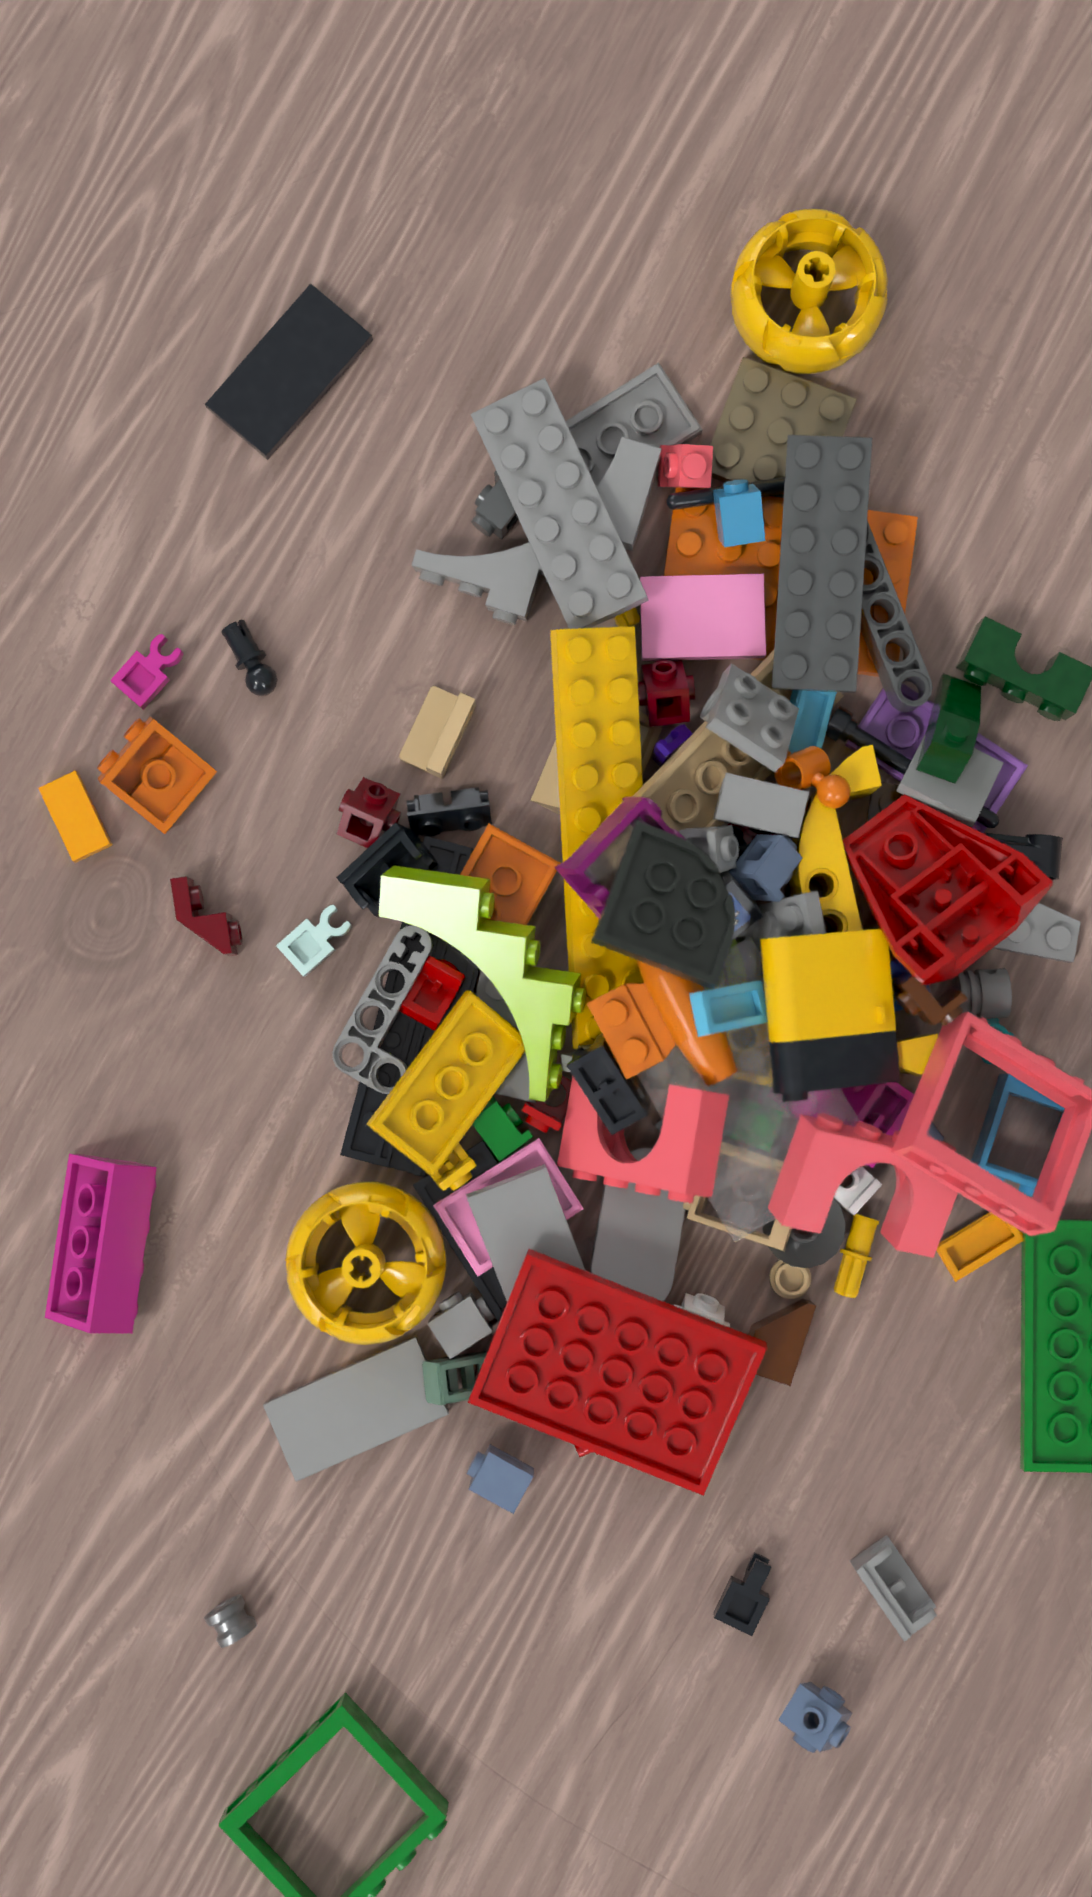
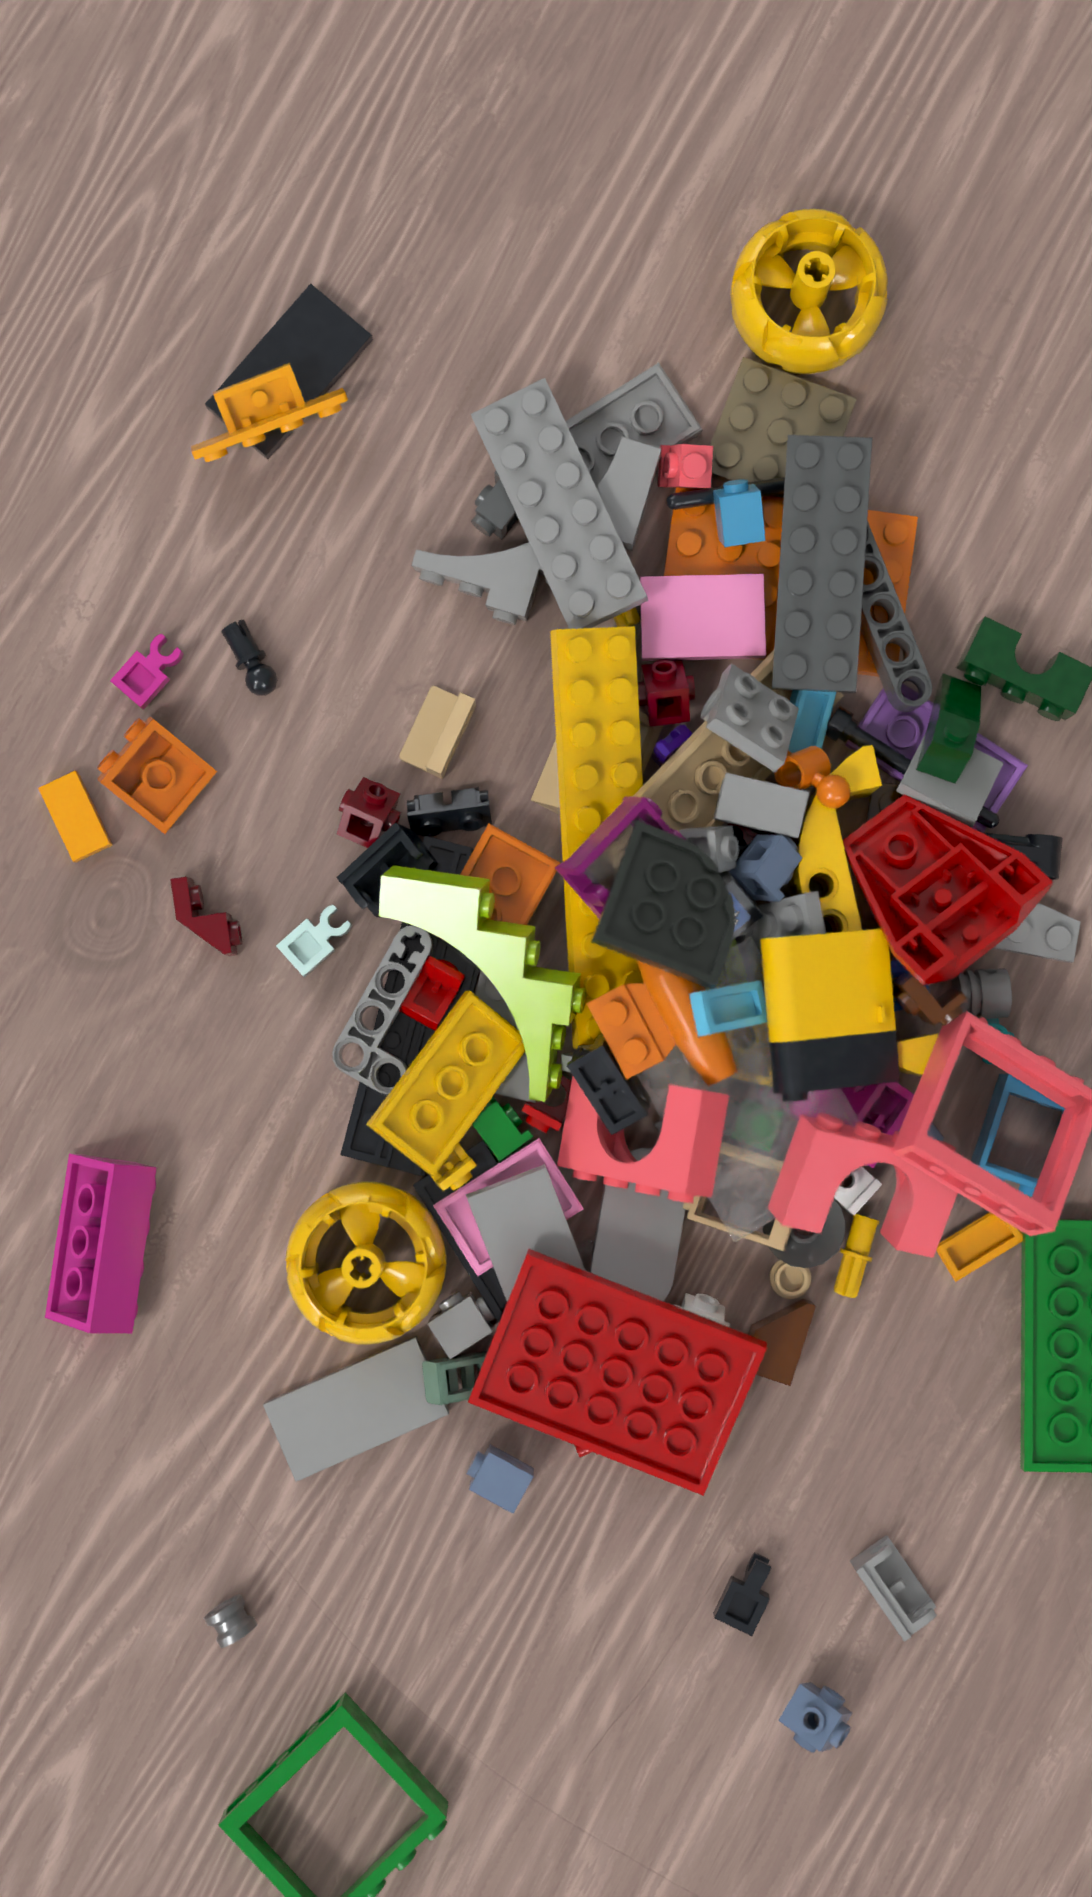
(261, 406): none -> light orange bracket

